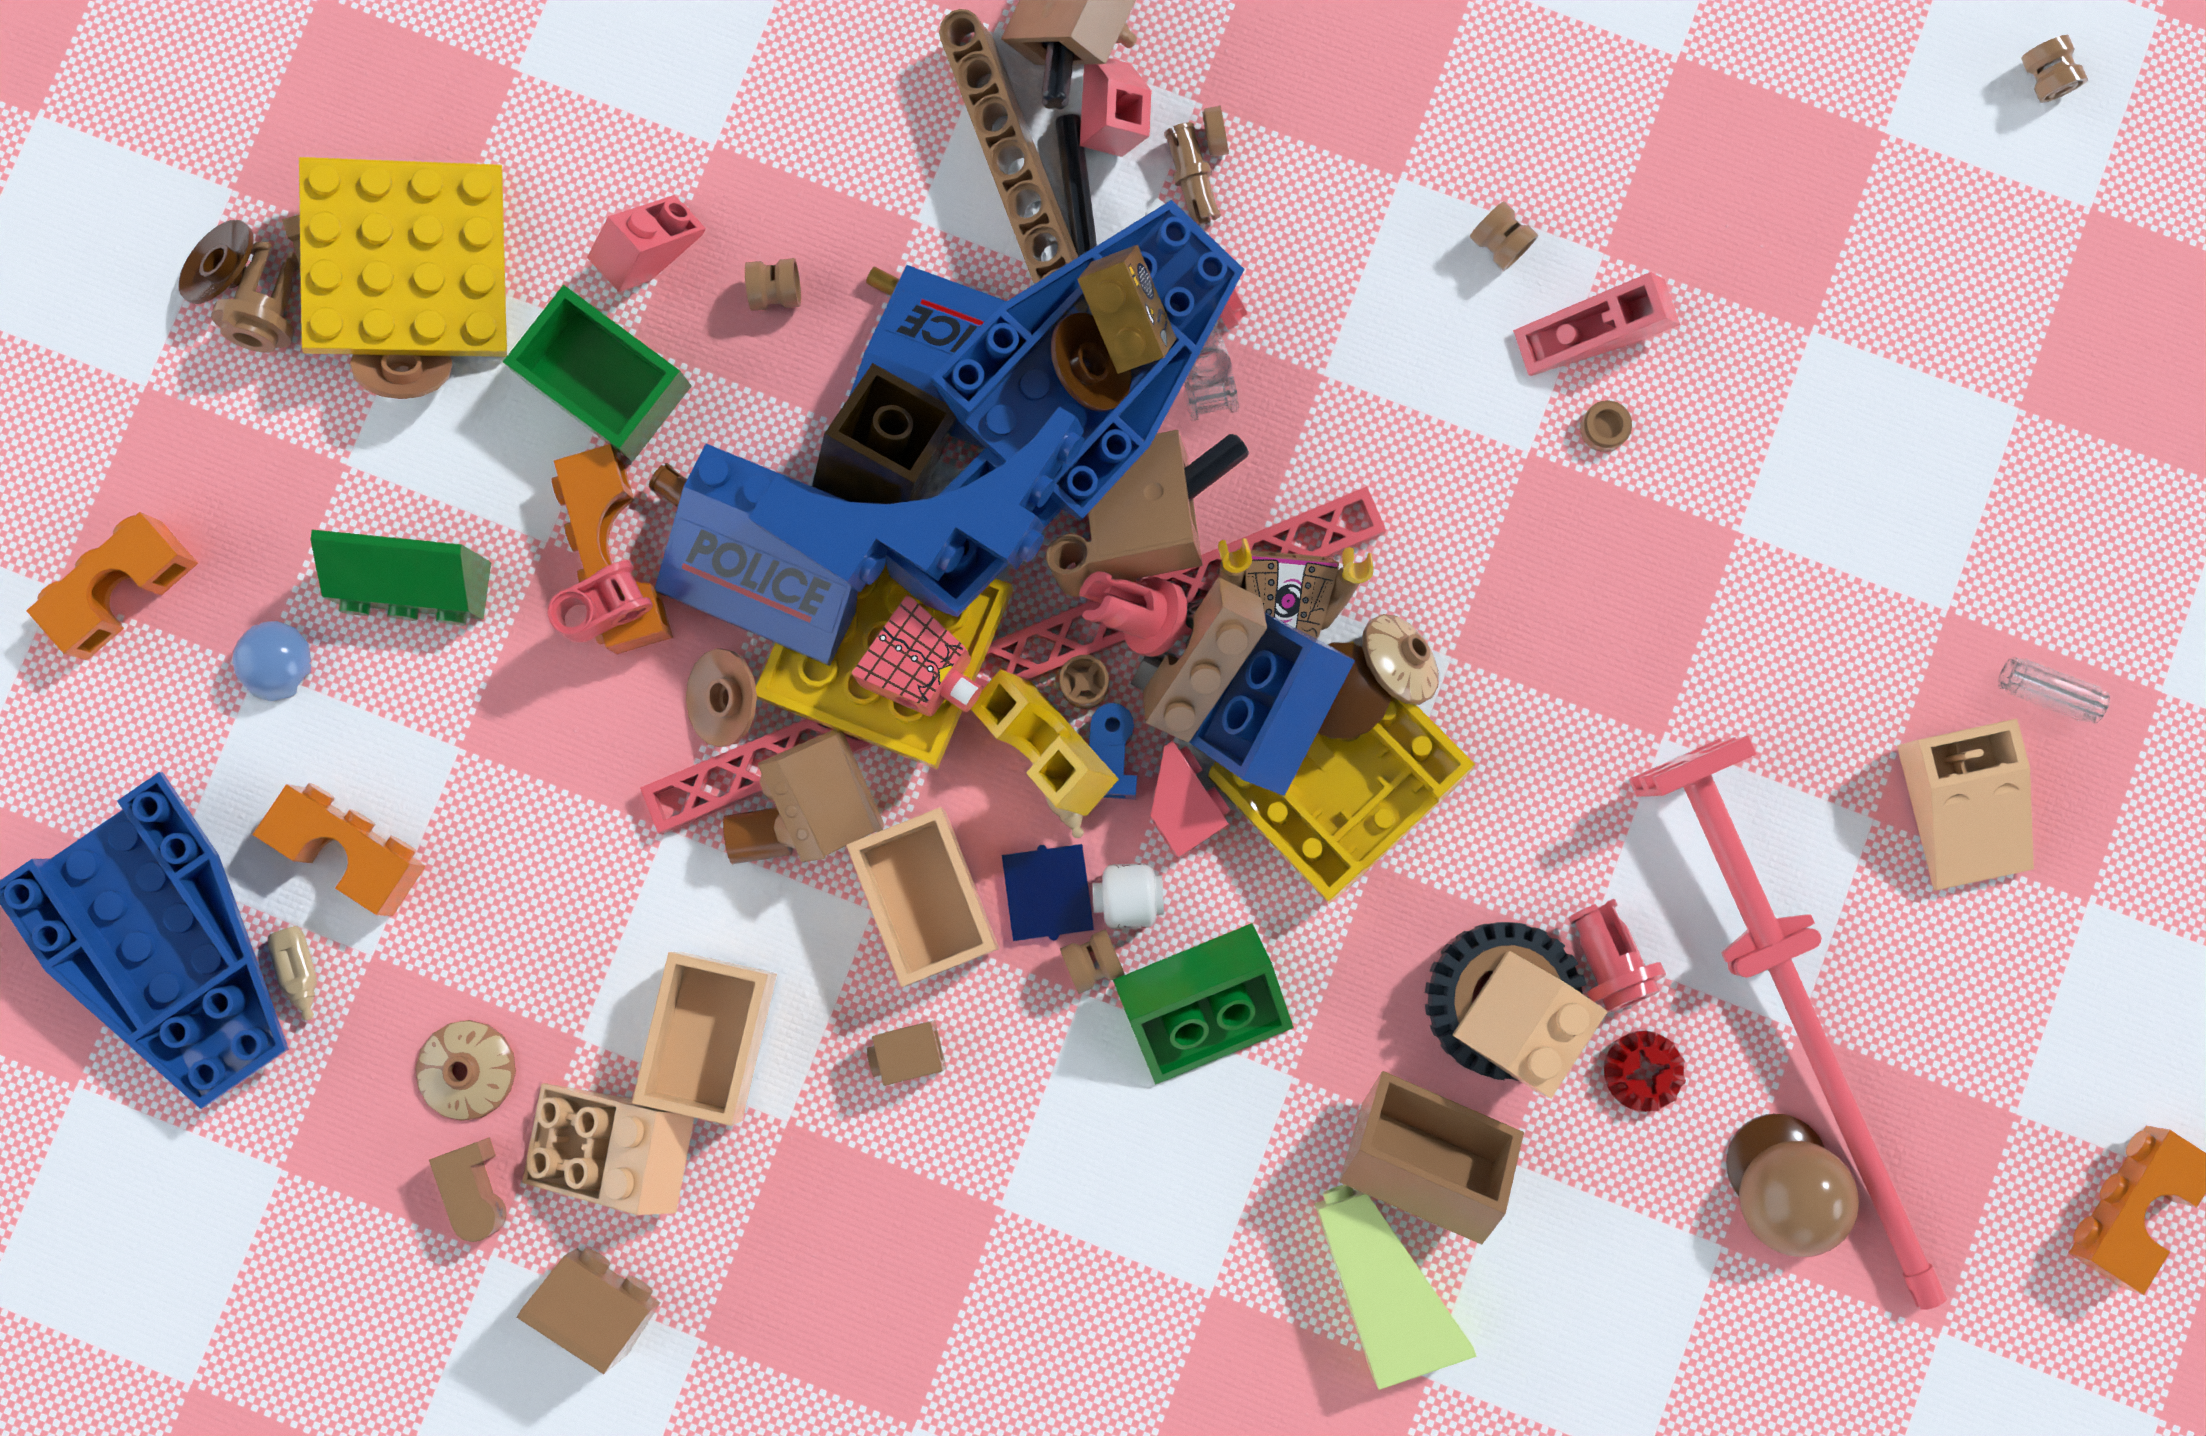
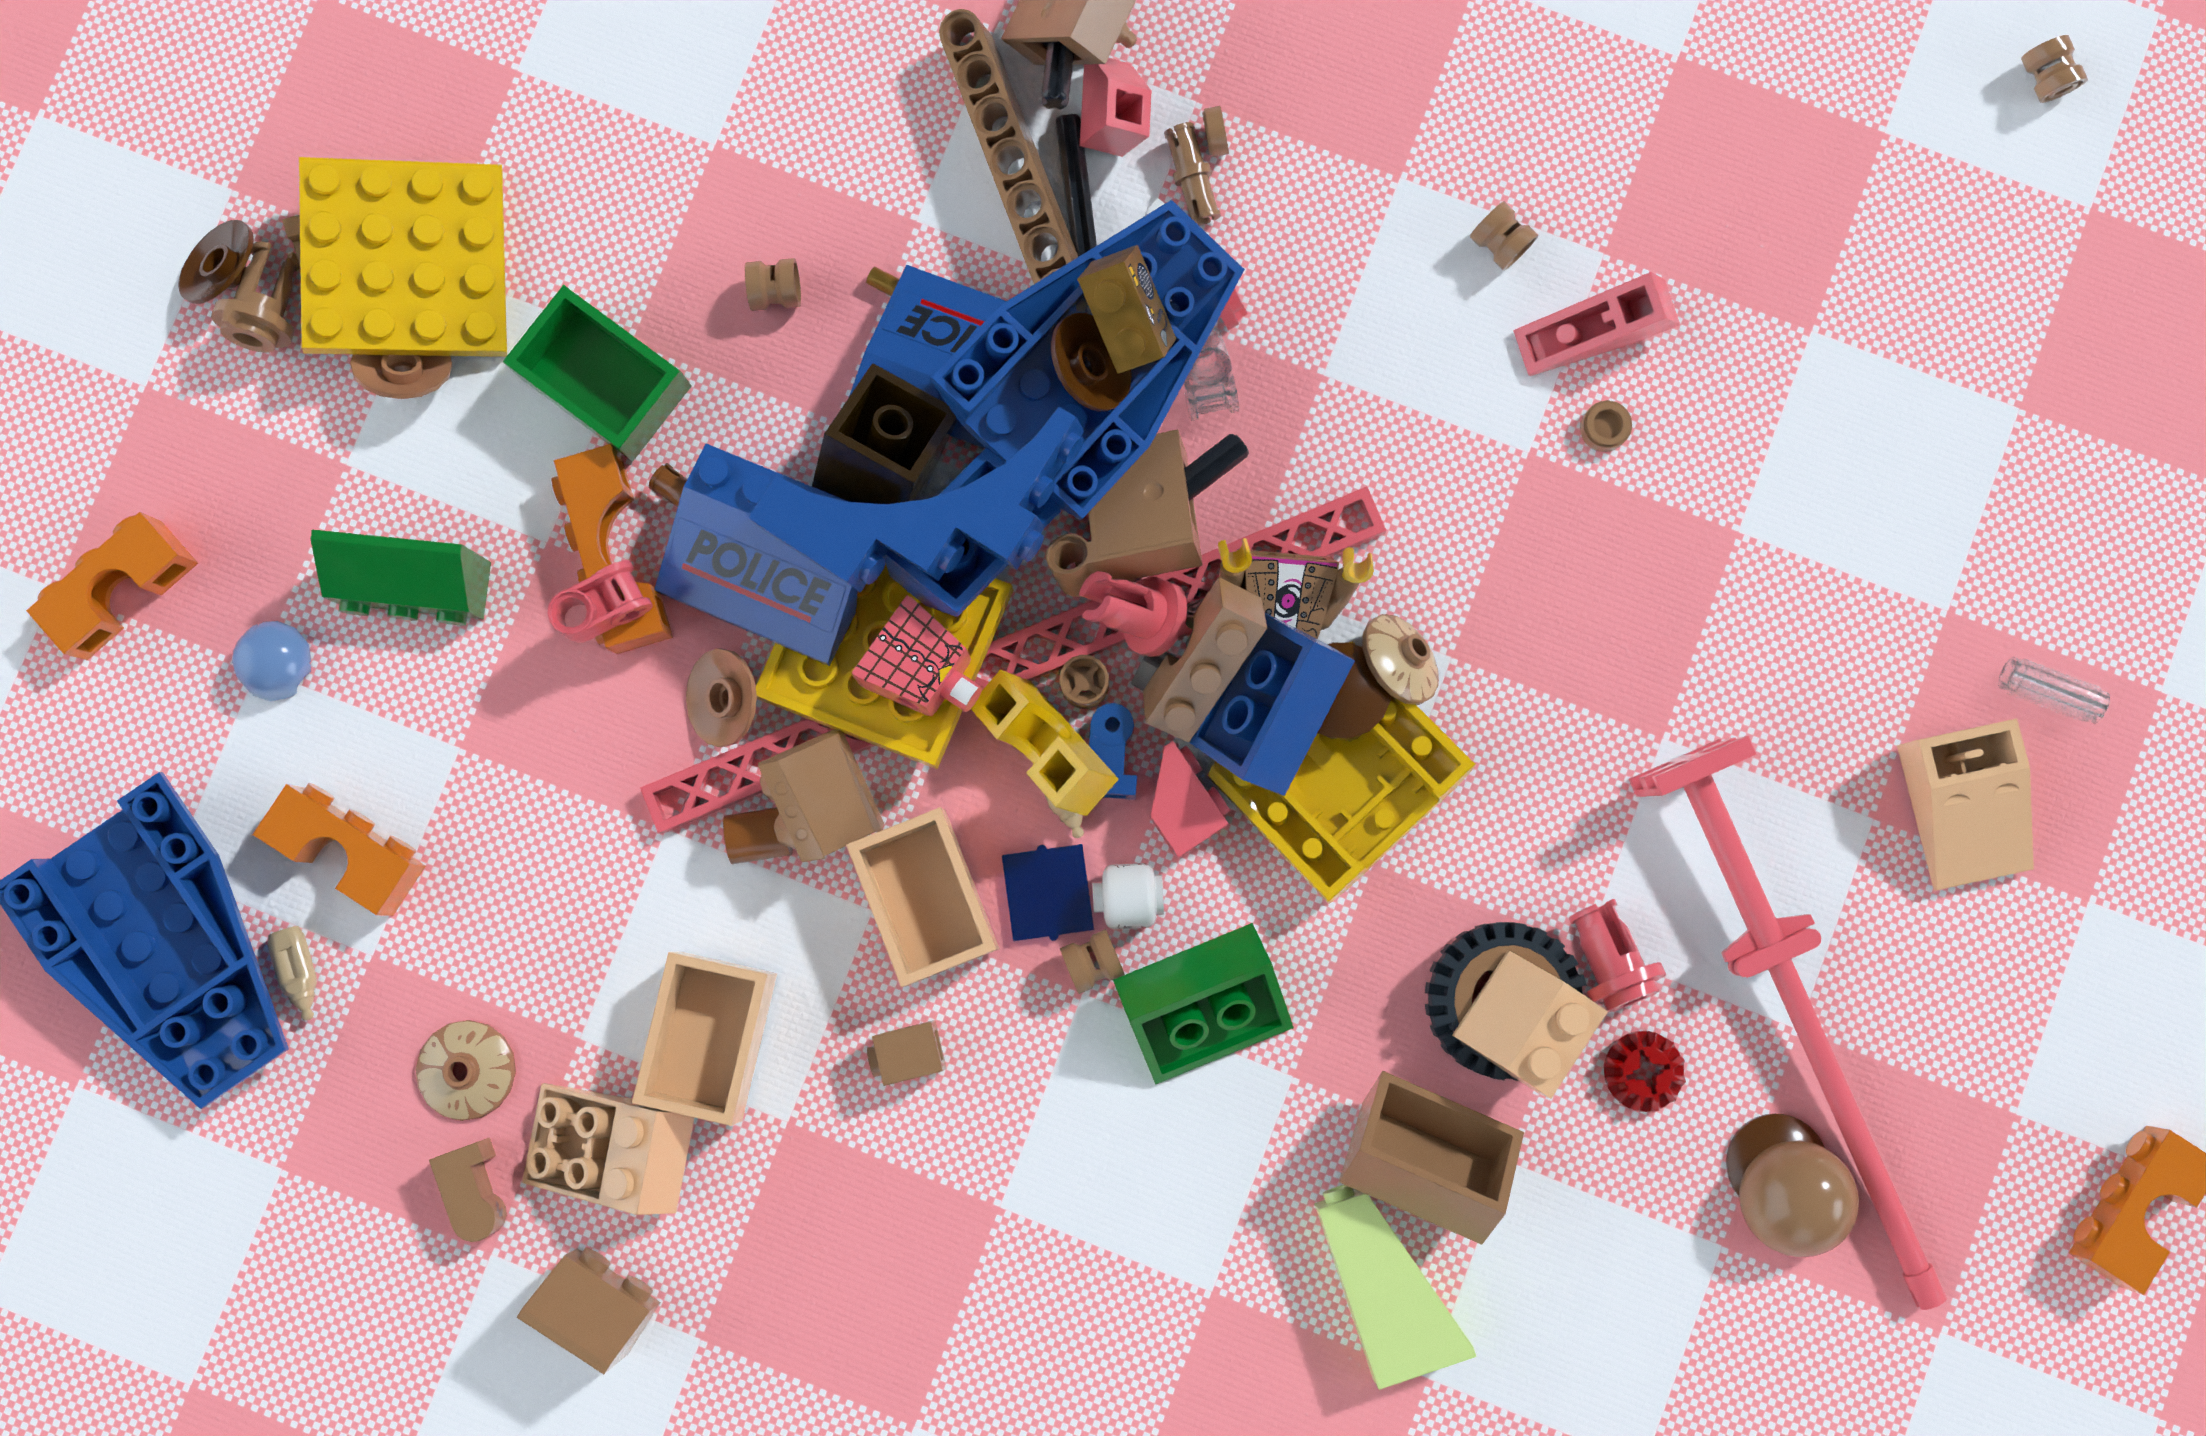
(644, 241): coral slope -> none

